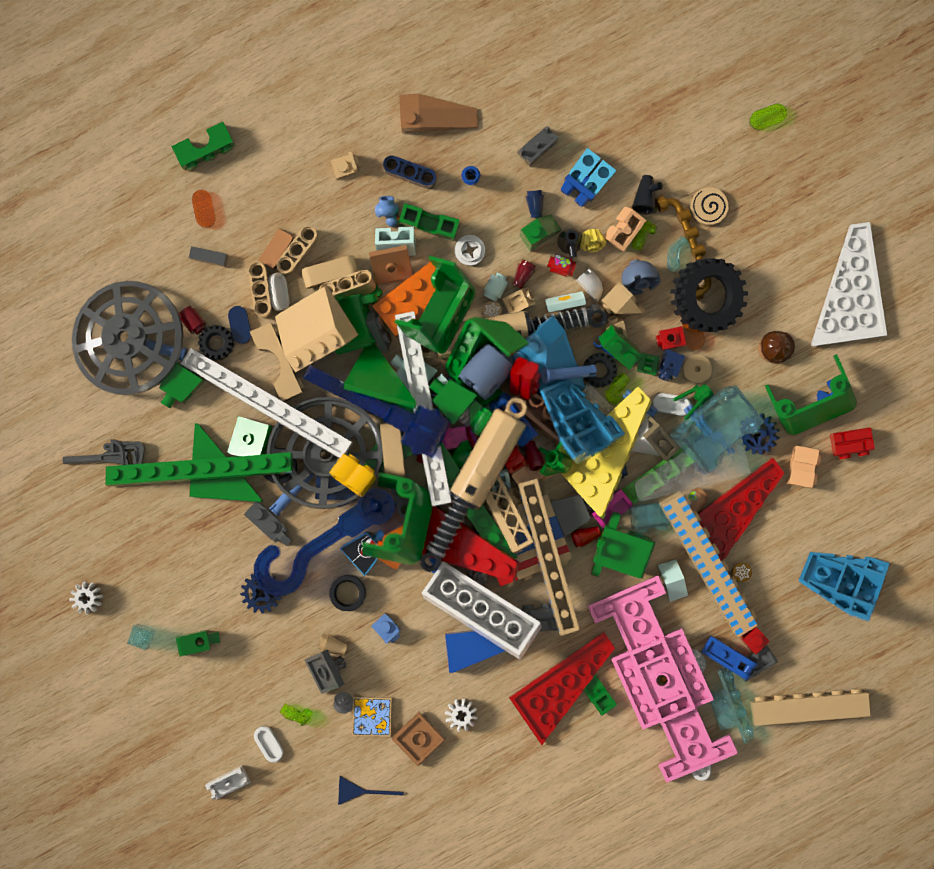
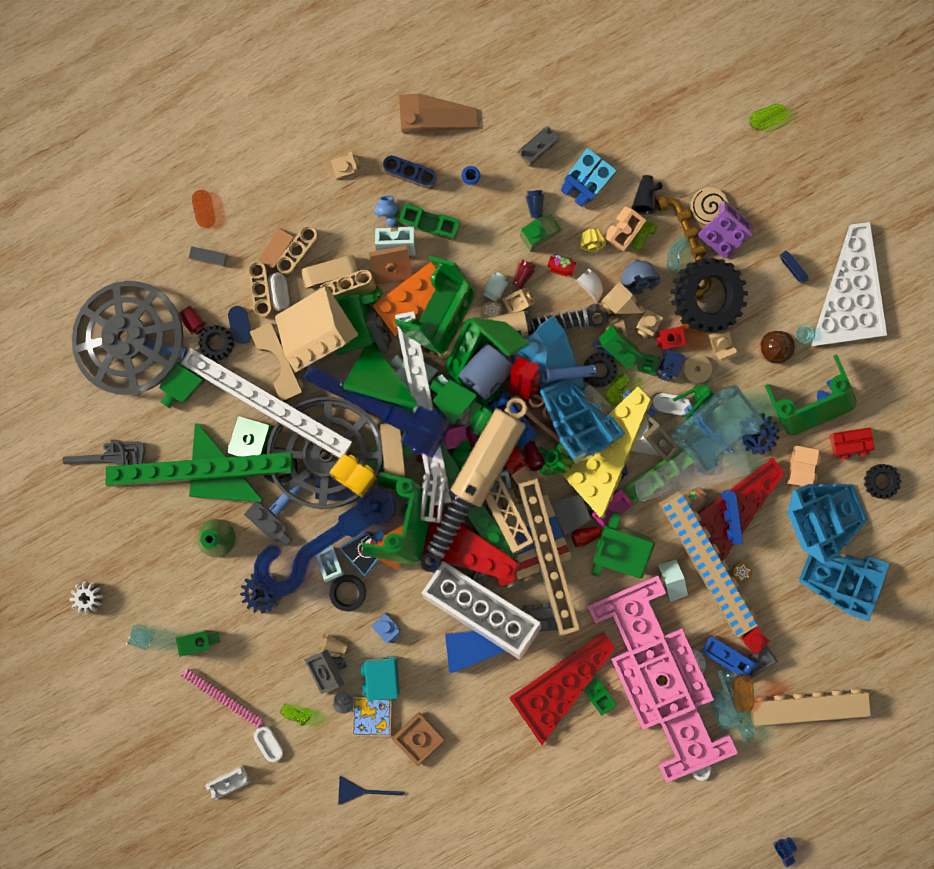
(219, 141): green arch -> none
(222, 535): none -> green cone
(242, 713): none -> bright pink piece
(329, 564): none -> light aqua slope
(380, 678): none -> teal piece
(436, 471): none -> light grey piece
(457, 721): white gear -> none
(474, 242): white gear -> none
(565, 301): light aqua tile -> none
(569, 246): black piece -> none
(647, 517): clear light blue brick -> none
(648, 324): none -> tan bracket
(722, 345): none -> tan bracket
(726, 230): none -> medium lavender bracket
(732, 516): none -> blue plate
(743, 693): none -> clear orange tile
(785, 849): none -> clear blue piece
(794, 267): none -> dark blue tile
(801, 334): none -> clear light blue plate
(825, 518): none -> dark azure wedge
(894, 481): none -> black tyre

